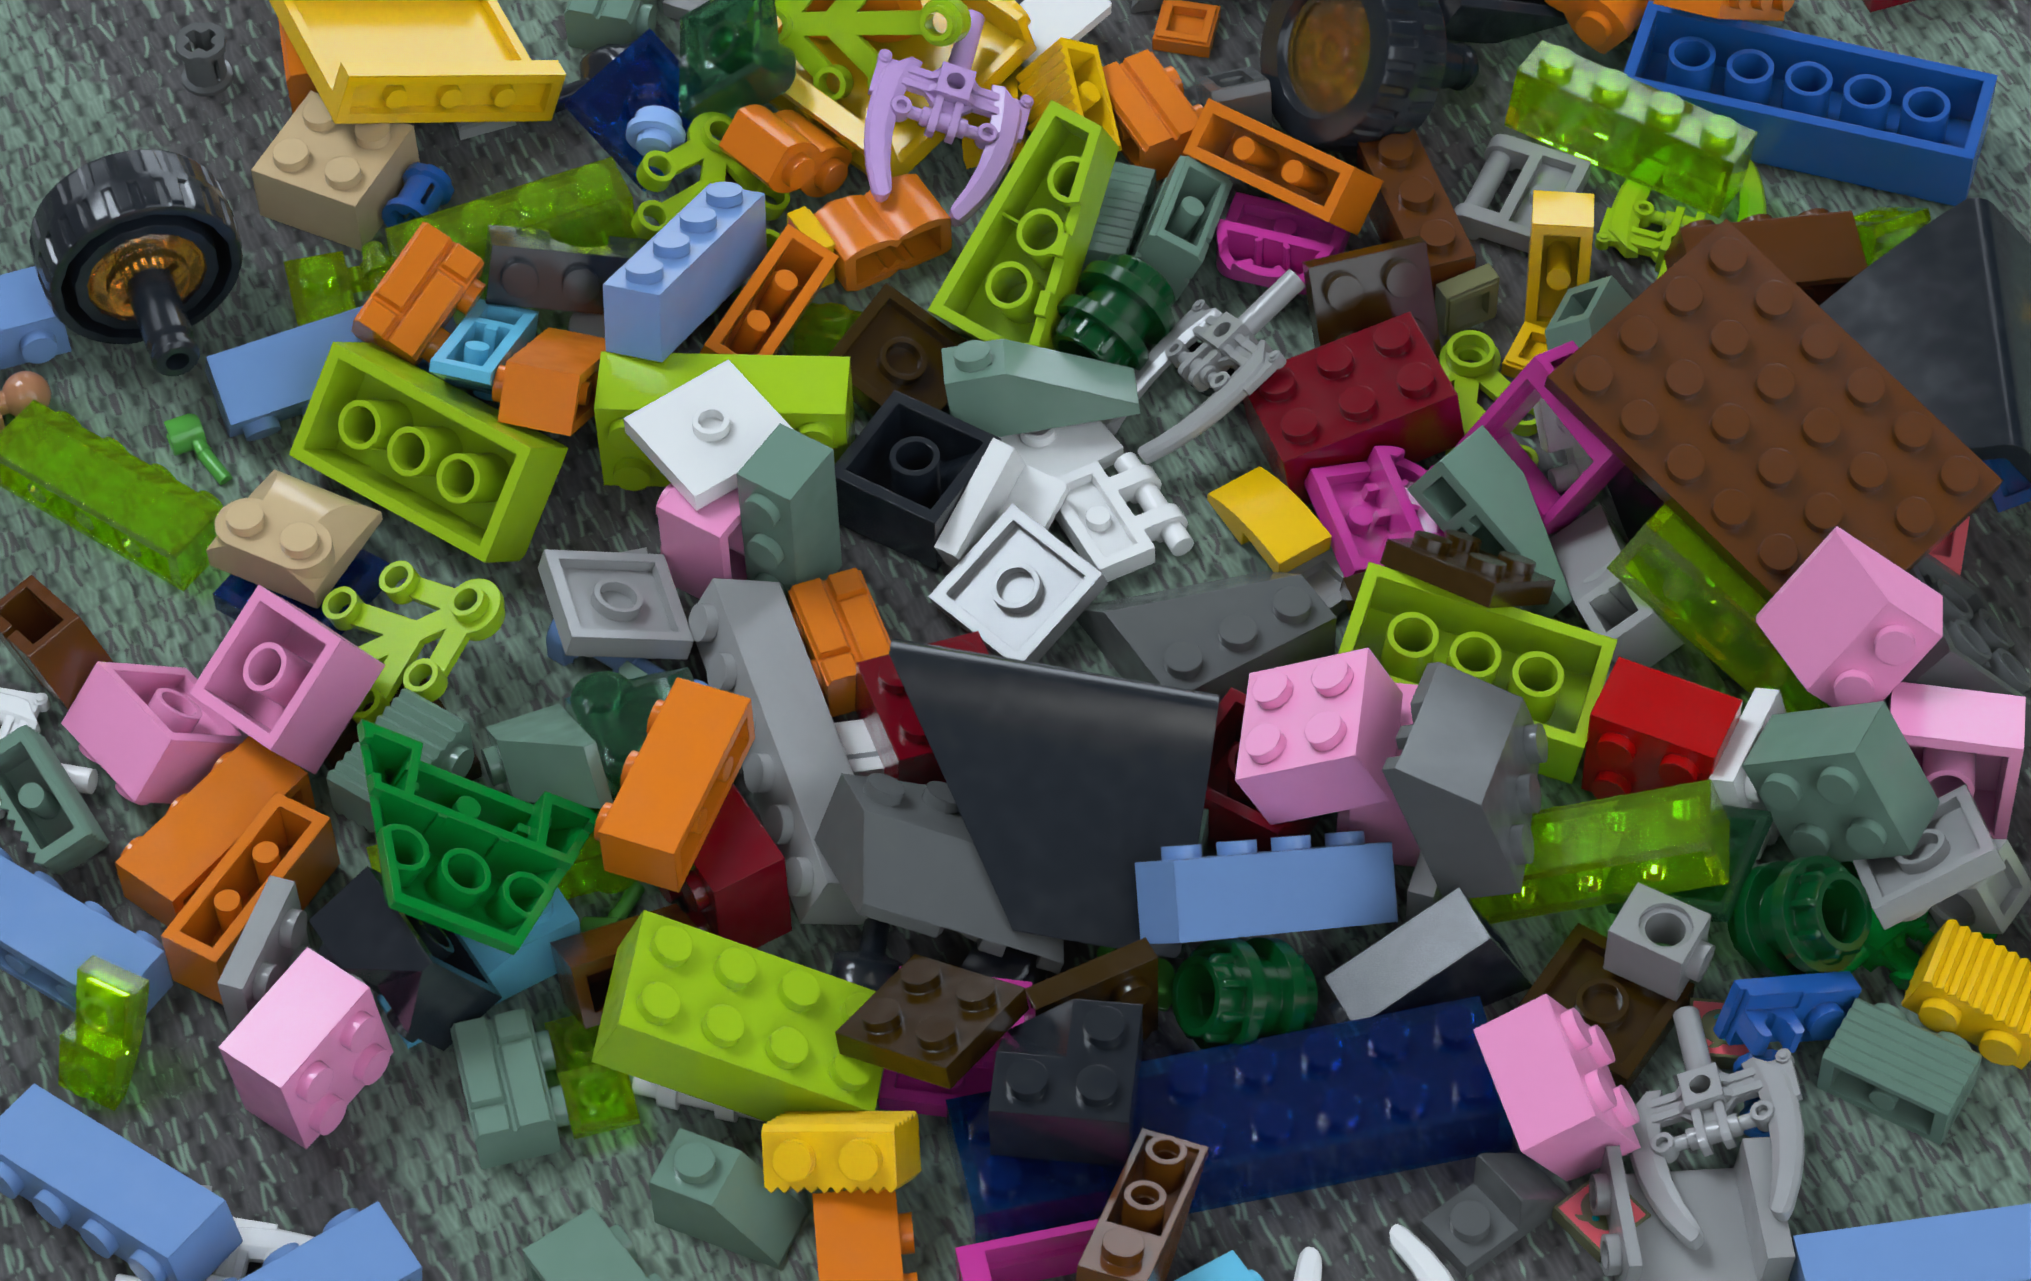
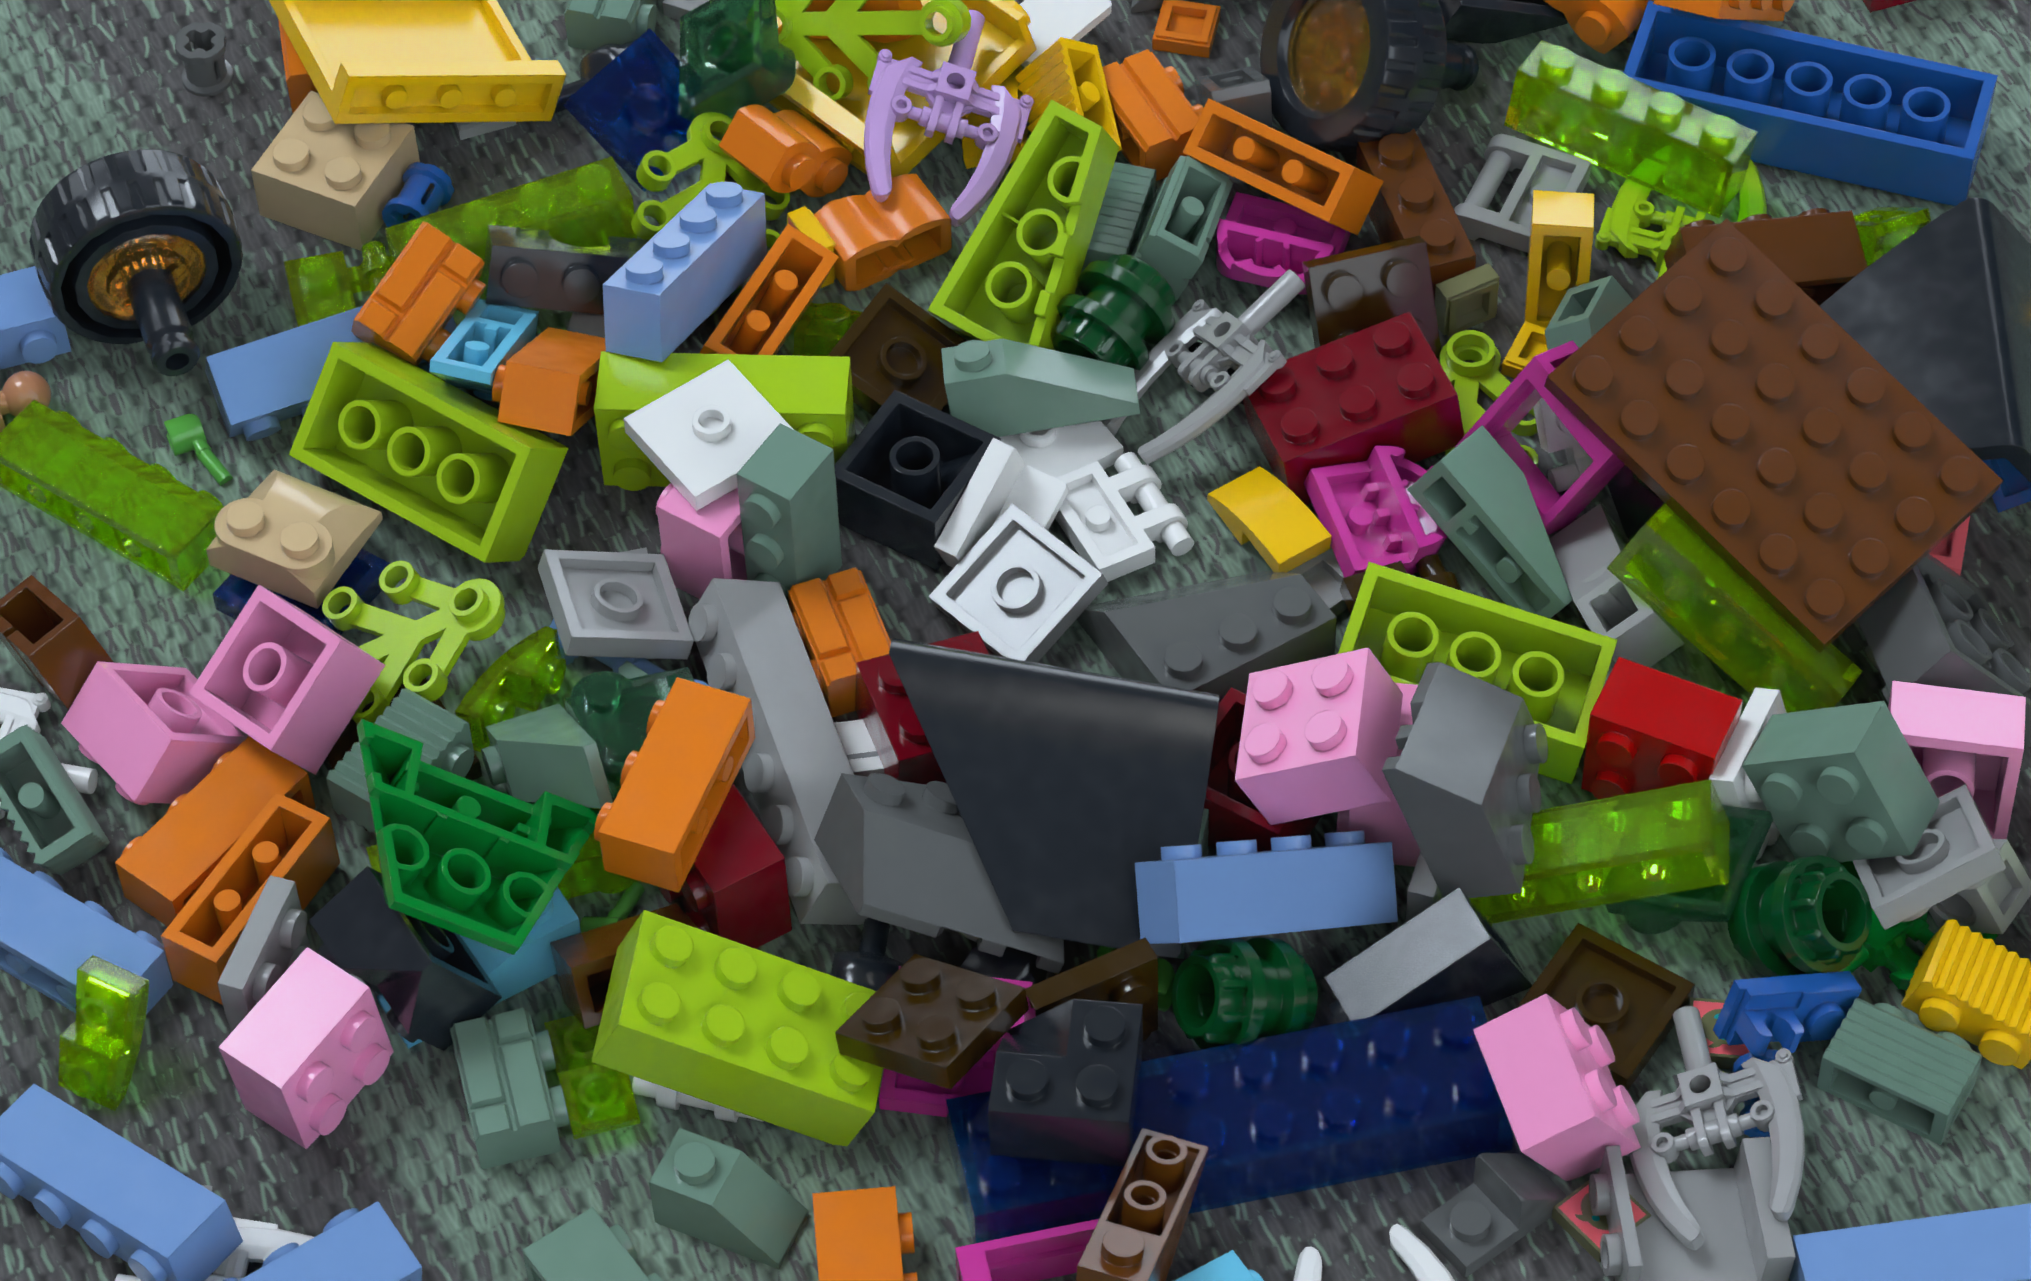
(513, 681): none -> clear neon green slope
(655, 130): light blue plate -> none
(840, 1150): yellow brick -> none
(1465, 570): dark brown plate -> none
(1658, 918): light grey brick -> none
(1852, 622): bright pink slope -> none

